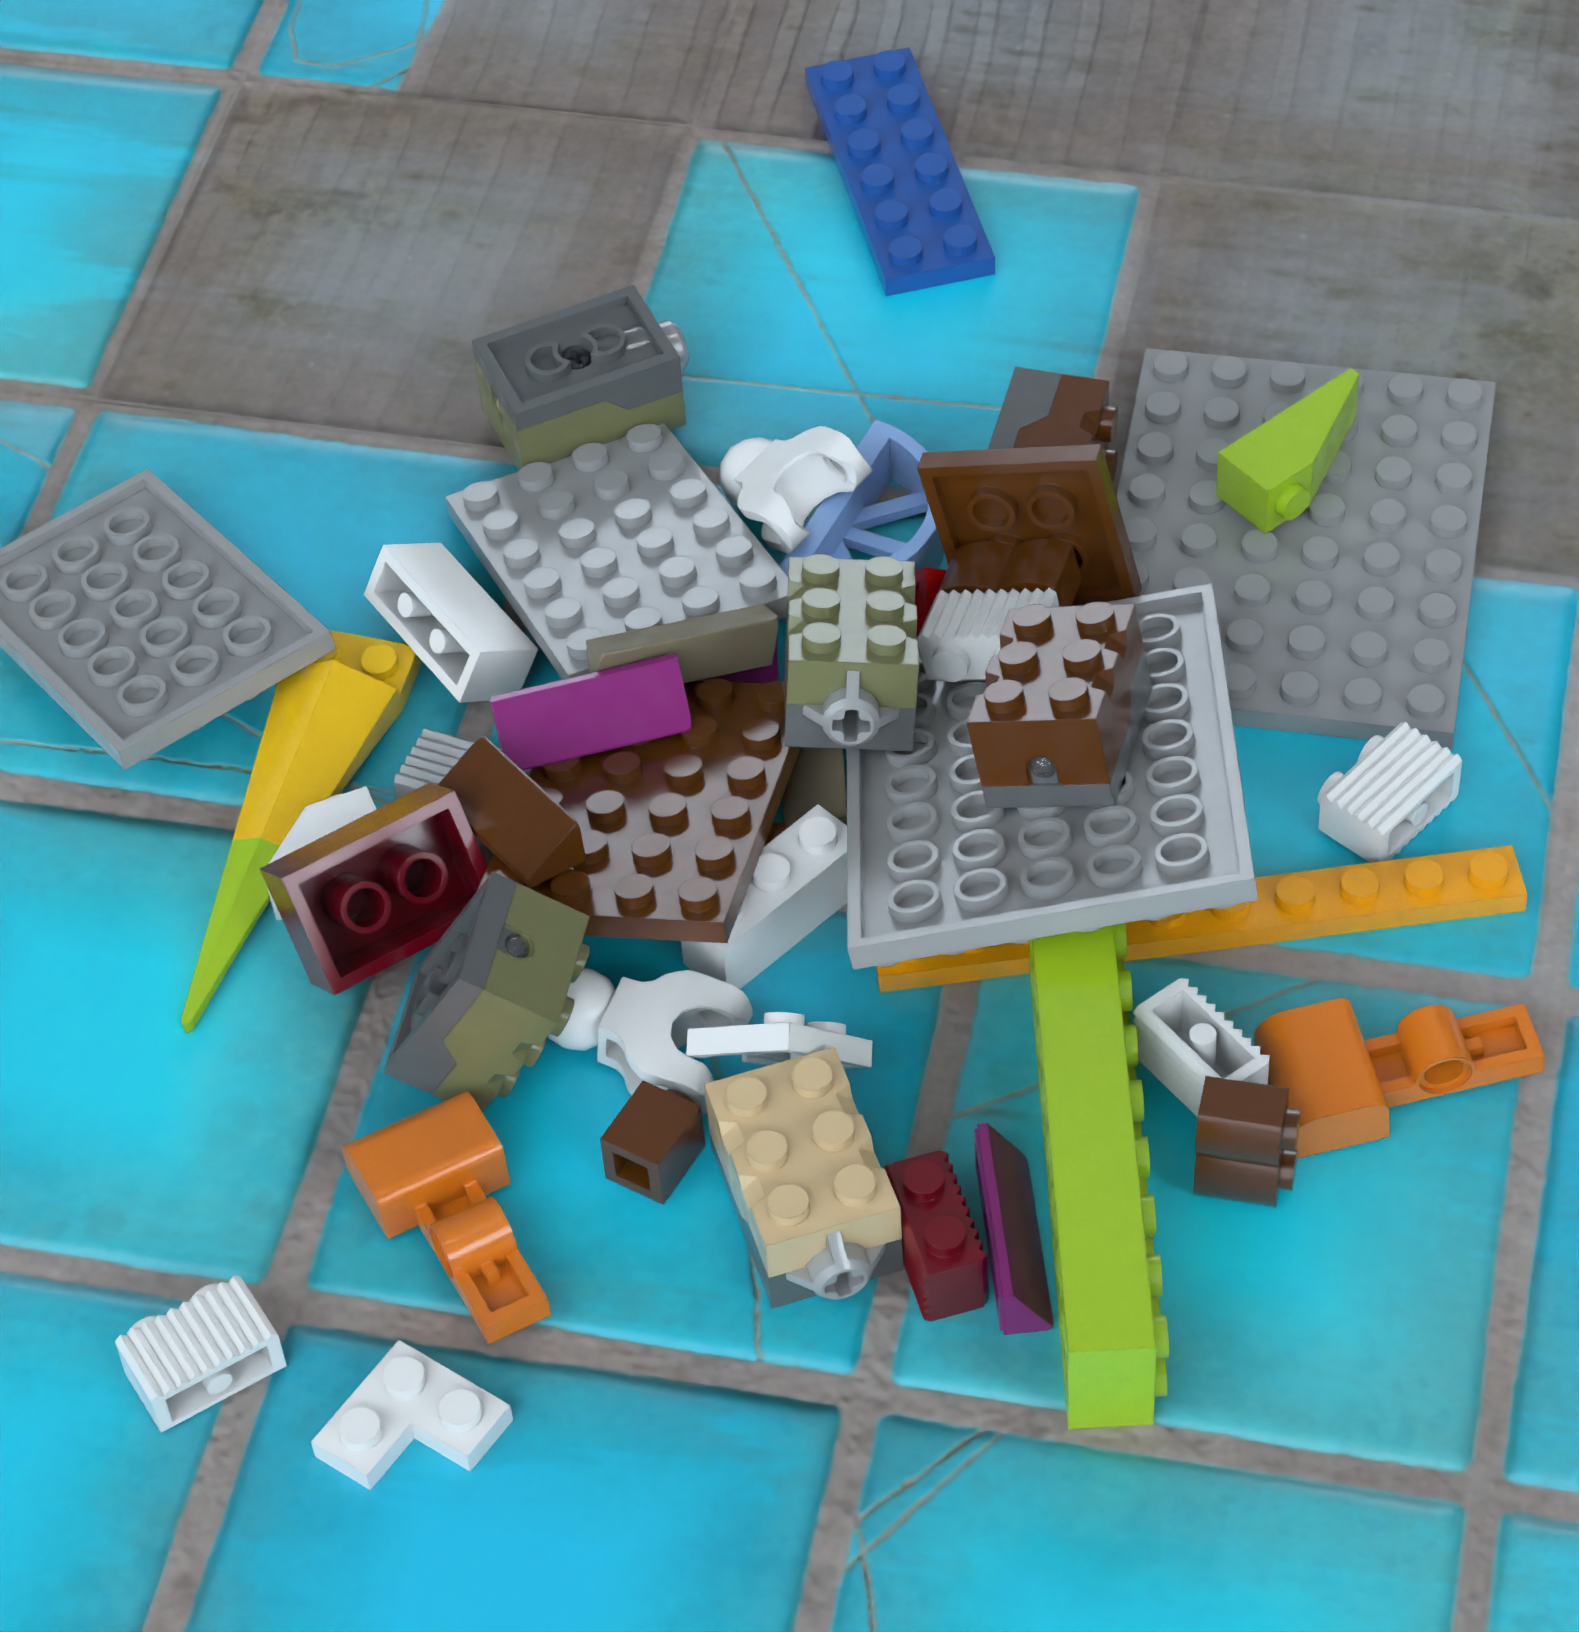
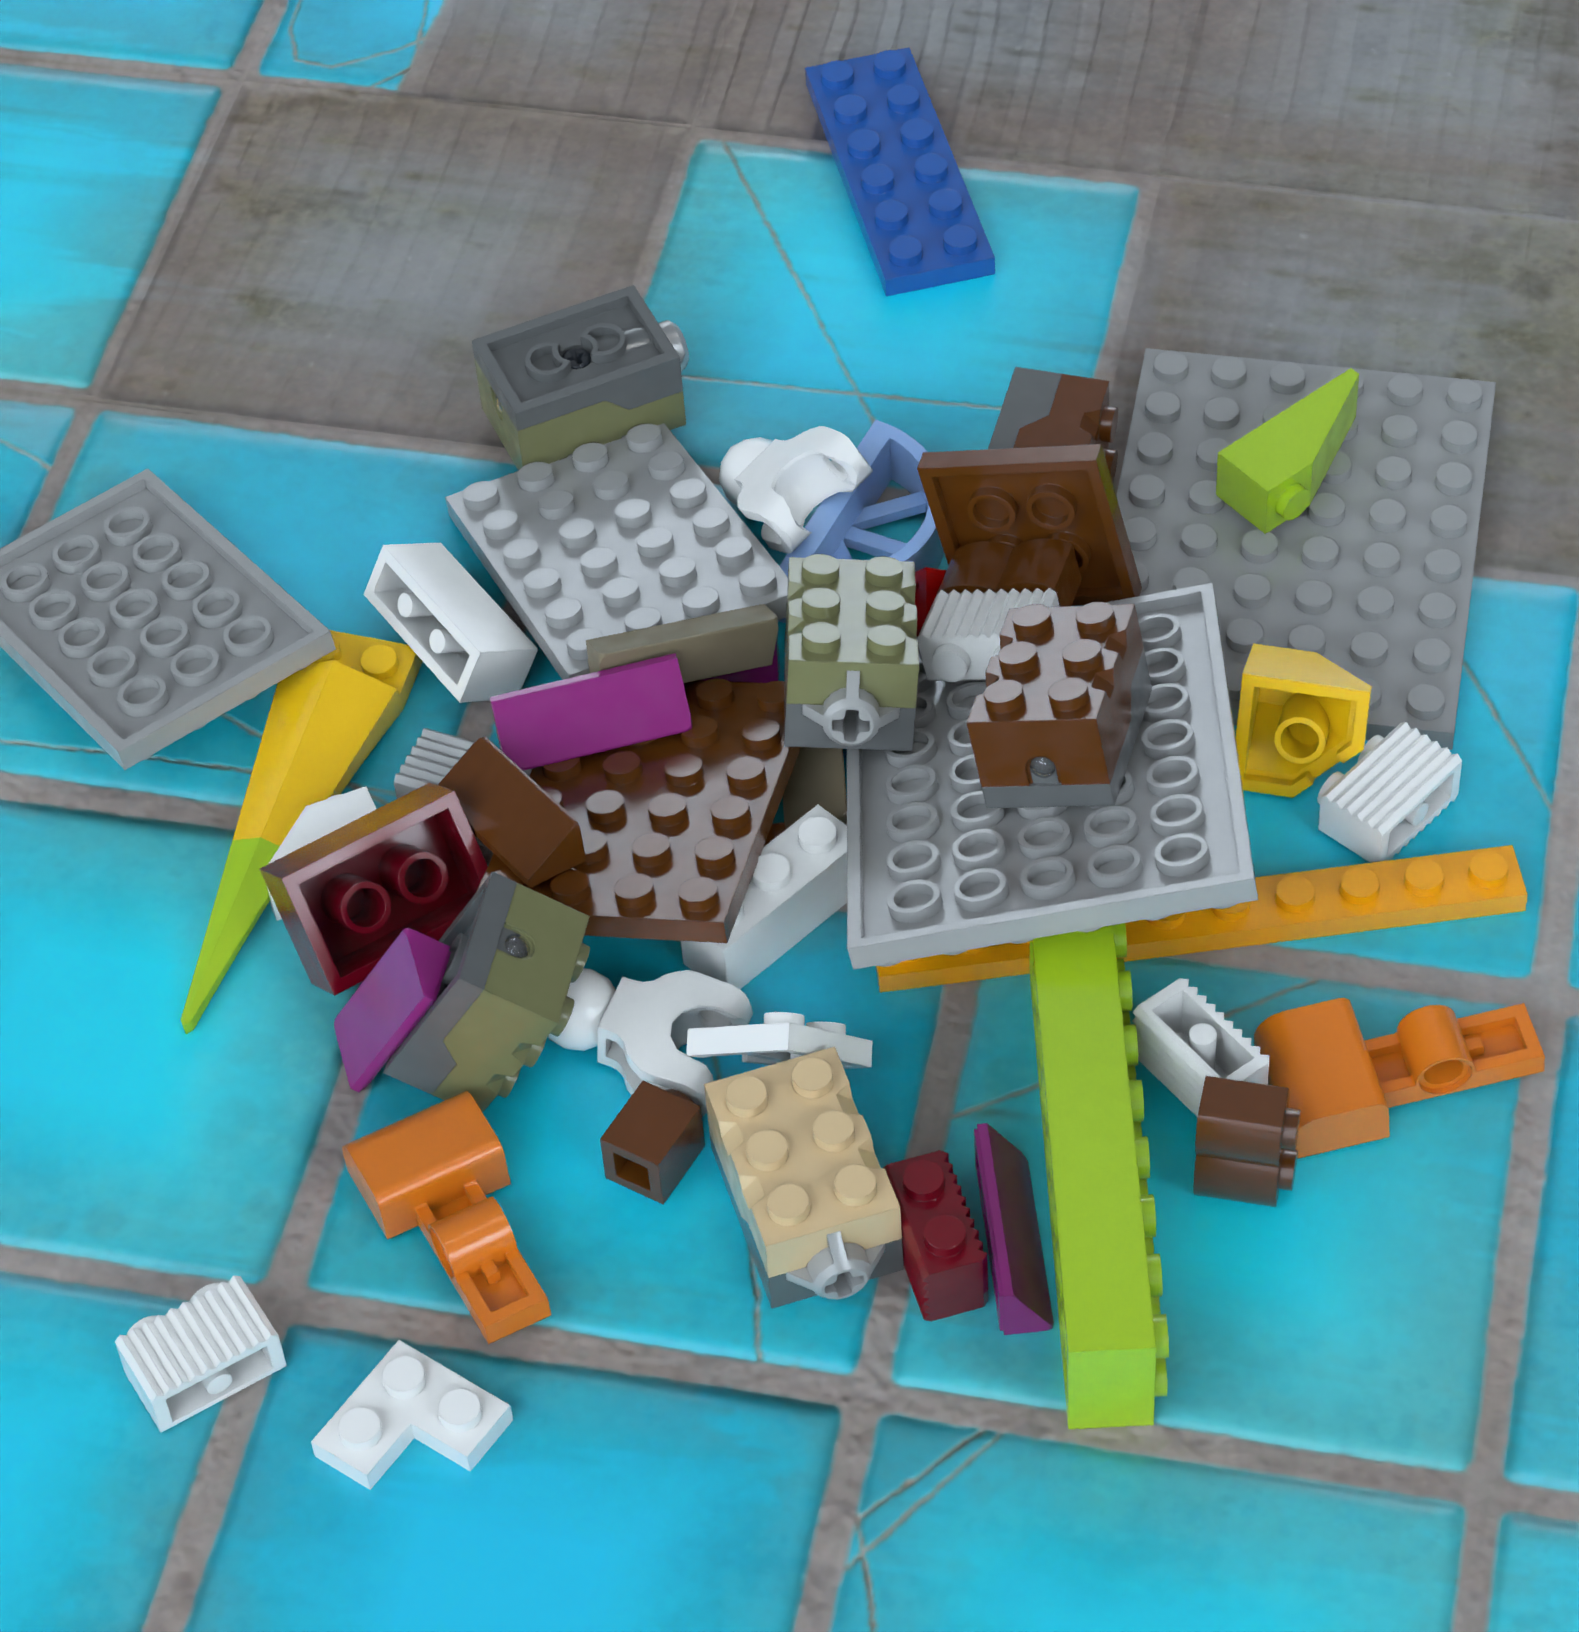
(389, 1004): none -> magenta slope
(1296, 719): none -> yellow slope

